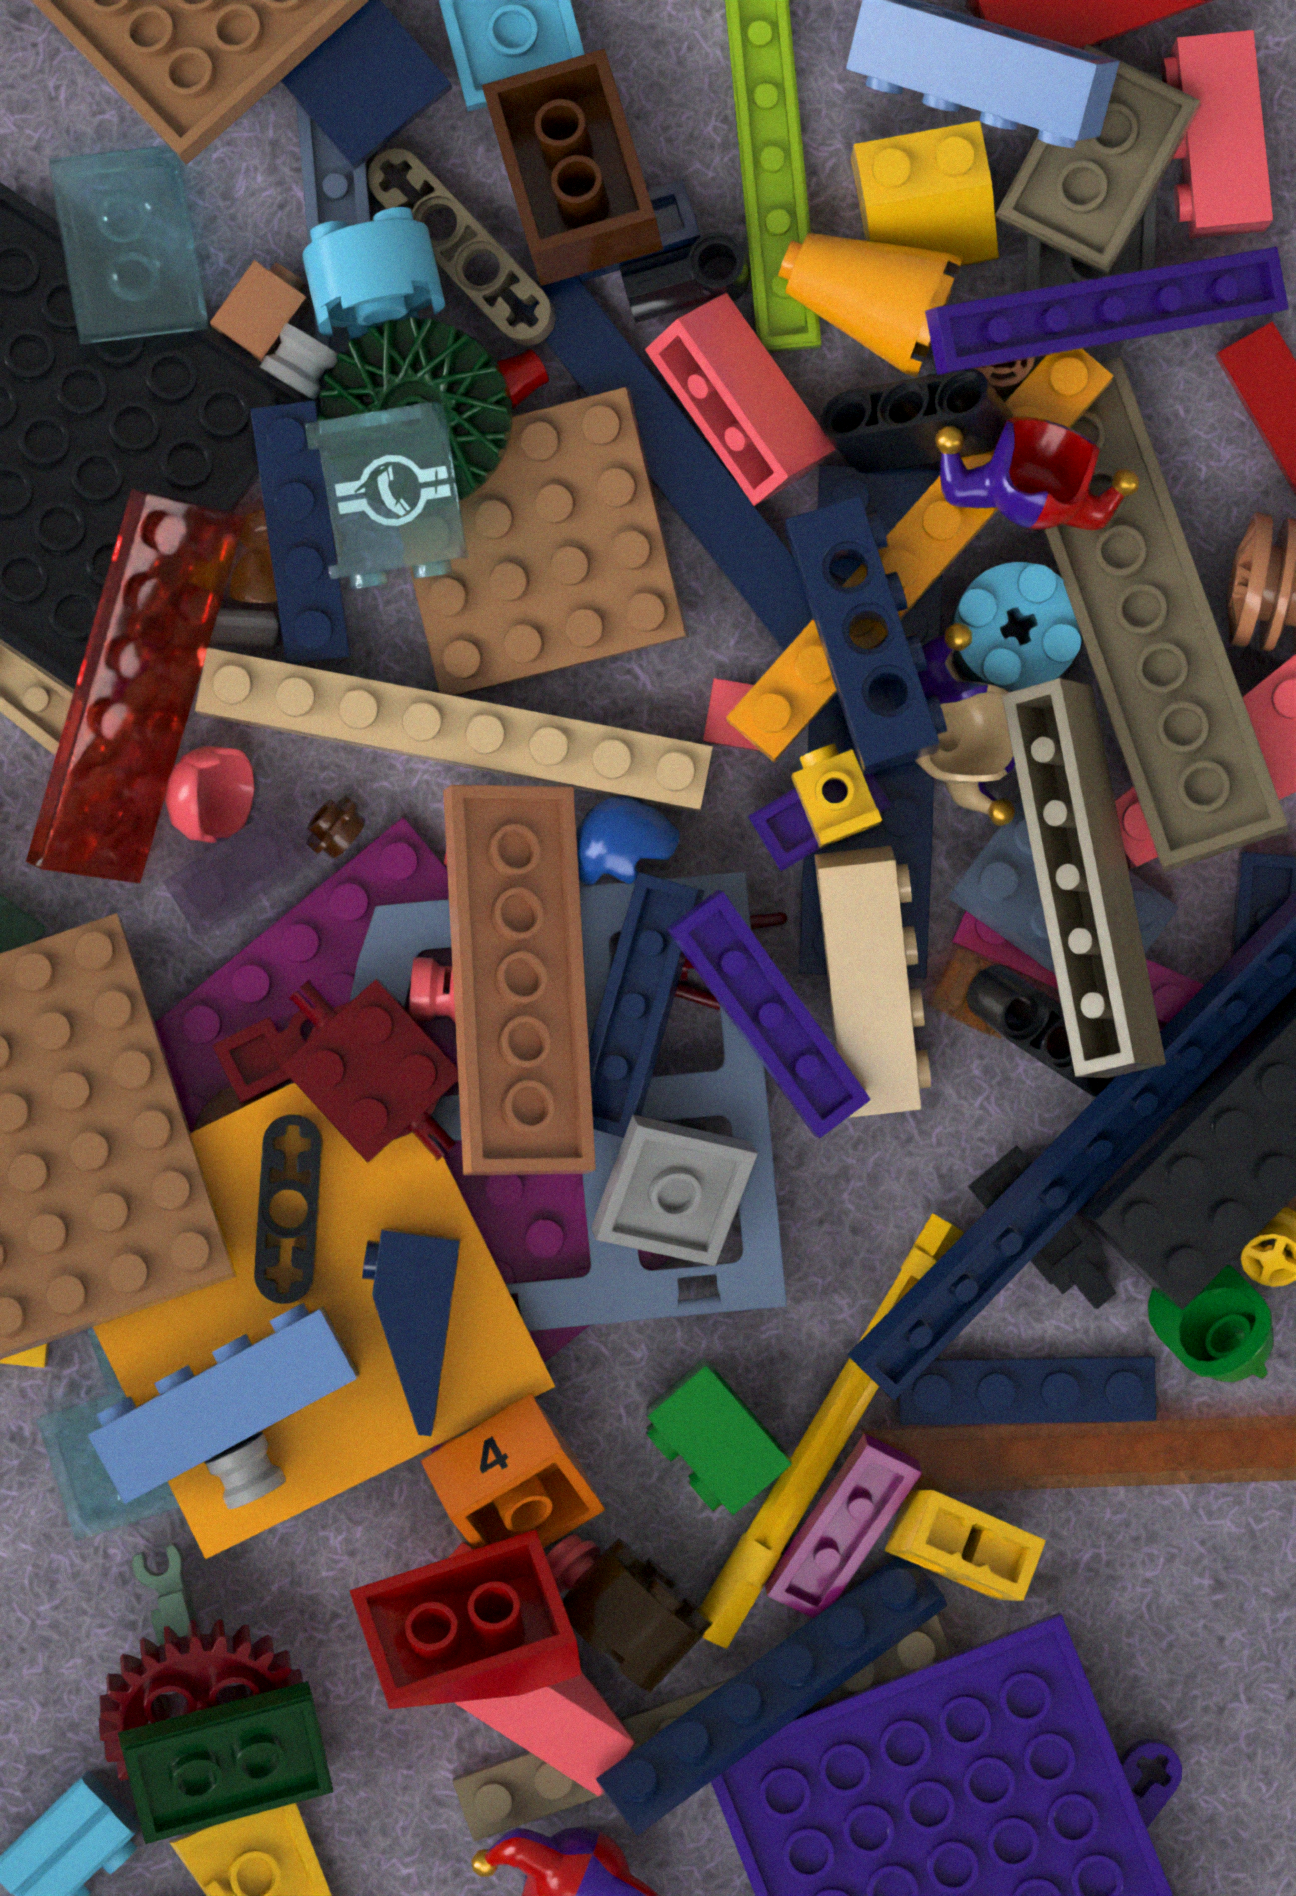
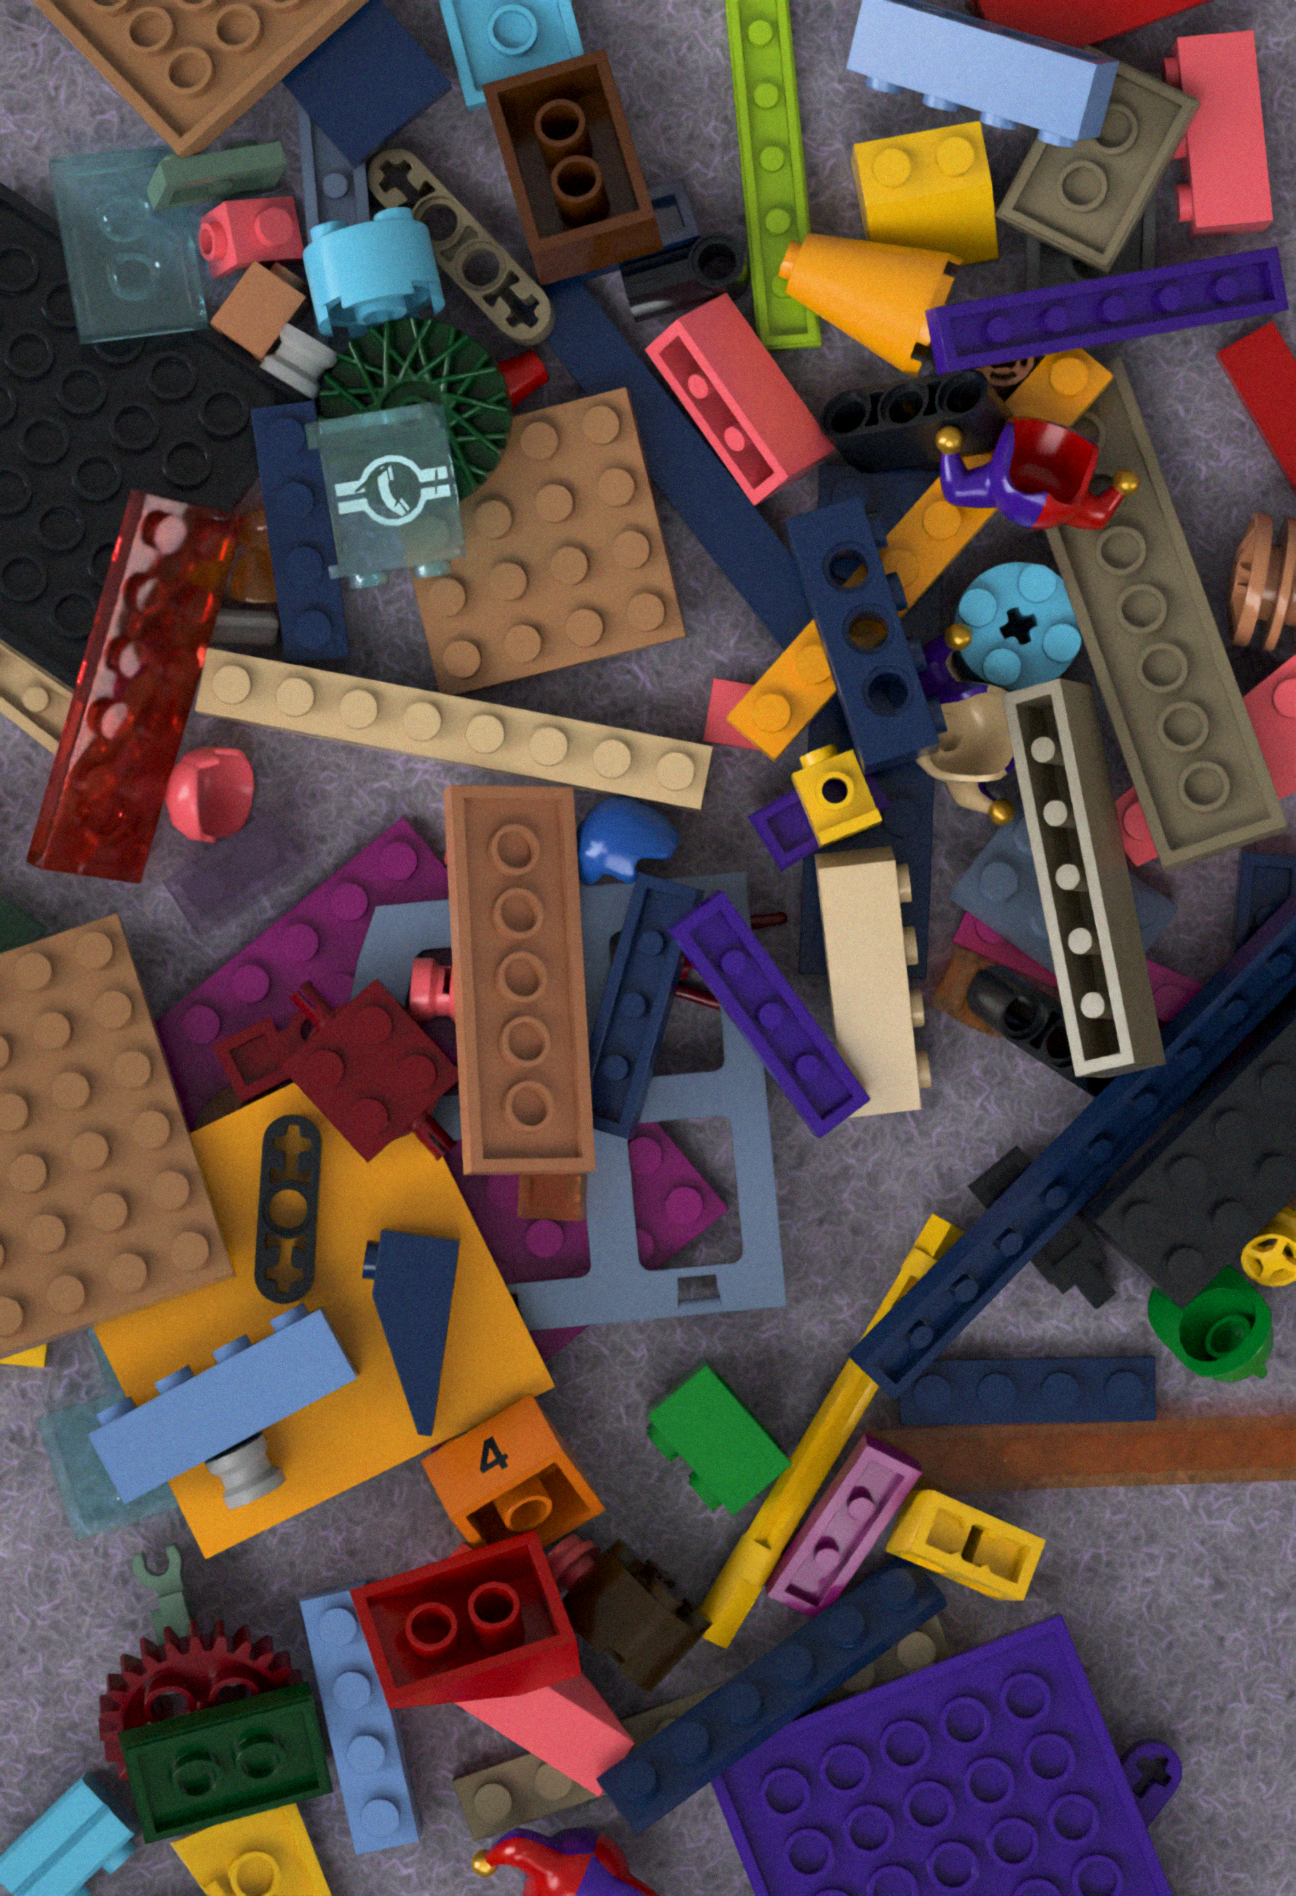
(232, 173): none -> sand green plate
(250, 231): none -> coral bracket
(334, 827): reddish brown plate -> none
(360, 1726): none -> medium blue brick
(552, 1196): none -> clear orange tile
(674, 1190): light grey plate -> none

